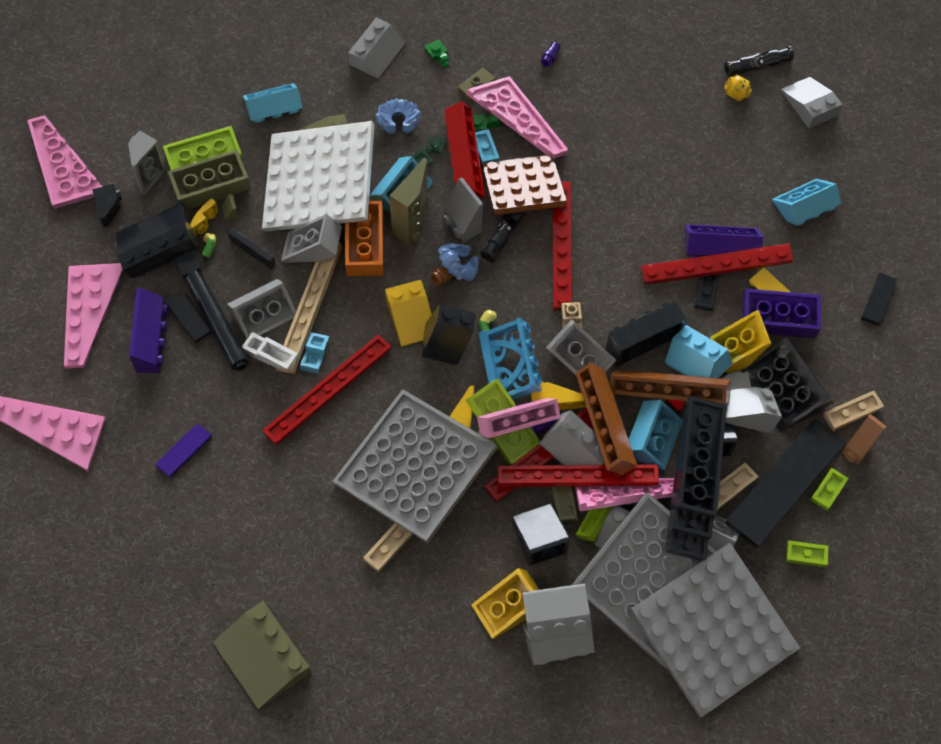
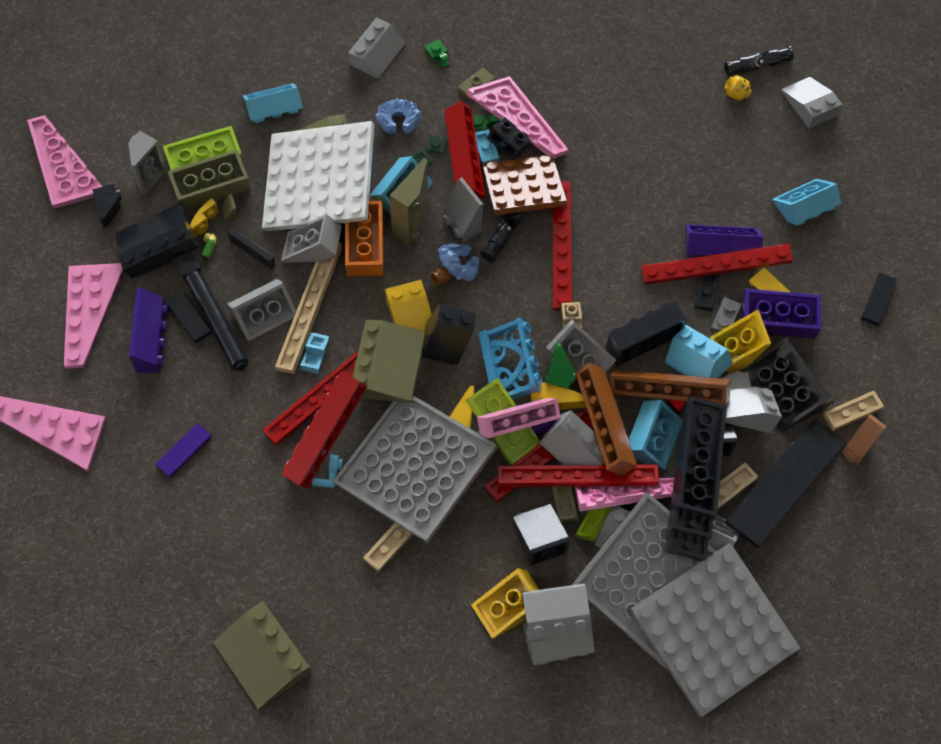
(269, 351): white slope -> none
(324, 430): none -> red brick
(335, 465): none -> medium azure plate
(389, 361): none -> olive slope
(486, 318): light yellow arm -> none
(508, 137): none -> black brick
(549, 56): dark purple pin -> none
(560, 369): none -> green slope
(726, 314): none -> flat silver piece
(807, 553): lime plate -> none
(829, 489): lime plate -> none

